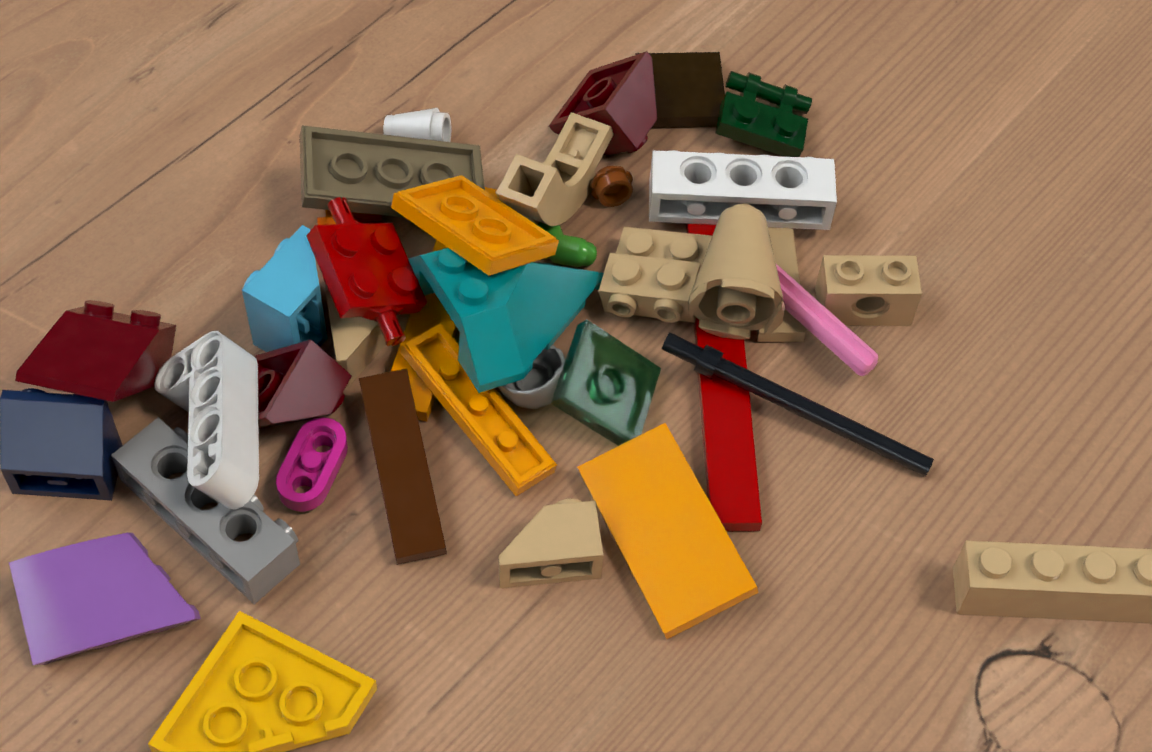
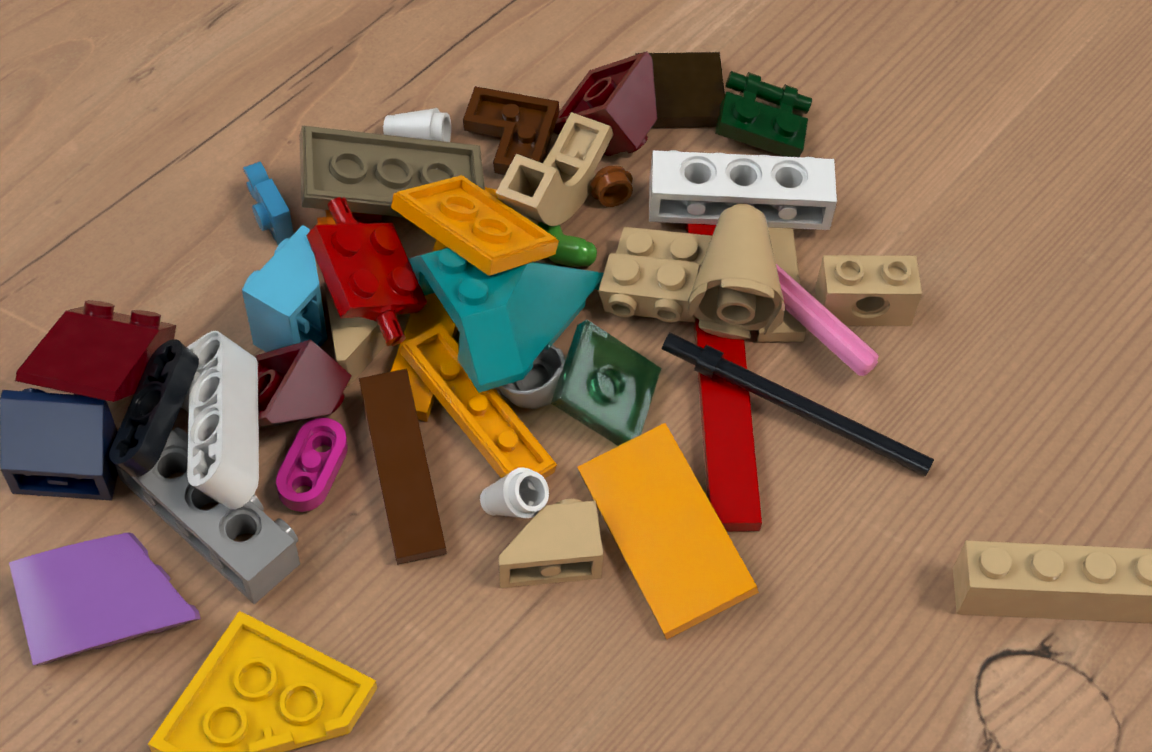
(146, 426): none -> black beam
(271, 208): none -> dark azure plate
(517, 494): none -> white cone
(519, 119): none -> reddish brown plate

